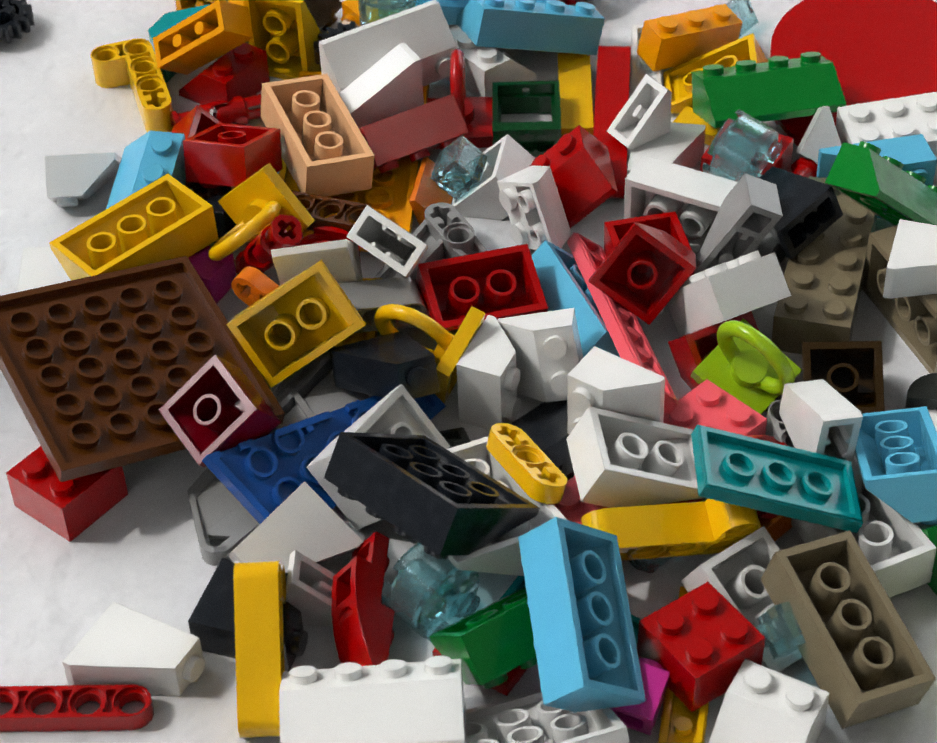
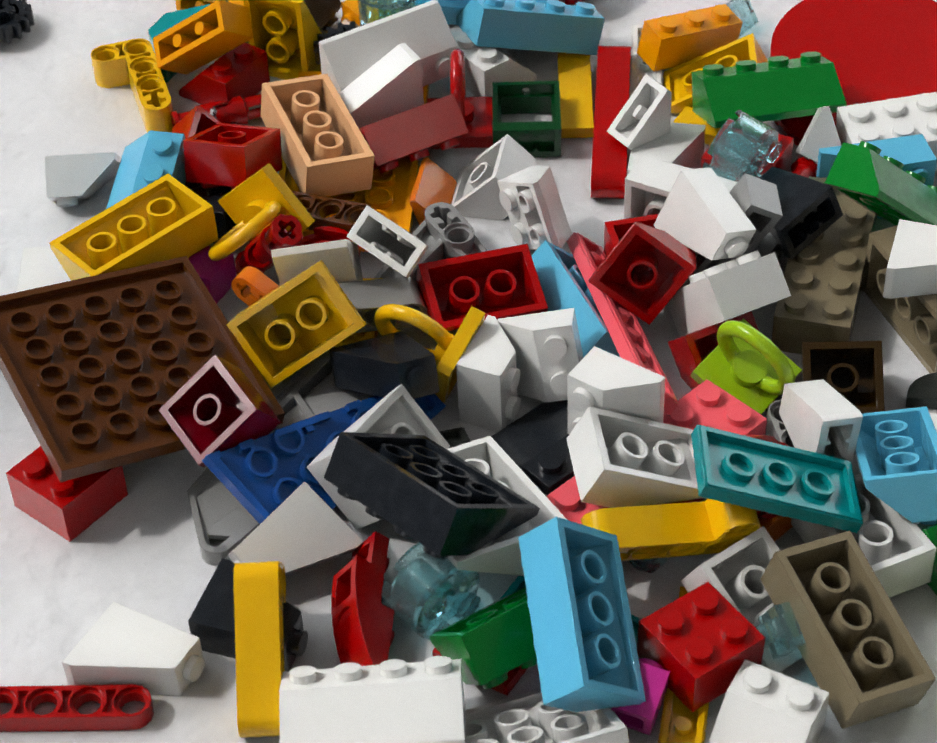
(310, 590): white slope -> none
(459, 167): clear light blue brick -> none
(526, 463): yellow beam -> none
(580, 172): red slope -> none
(705, 216): none -> white slope

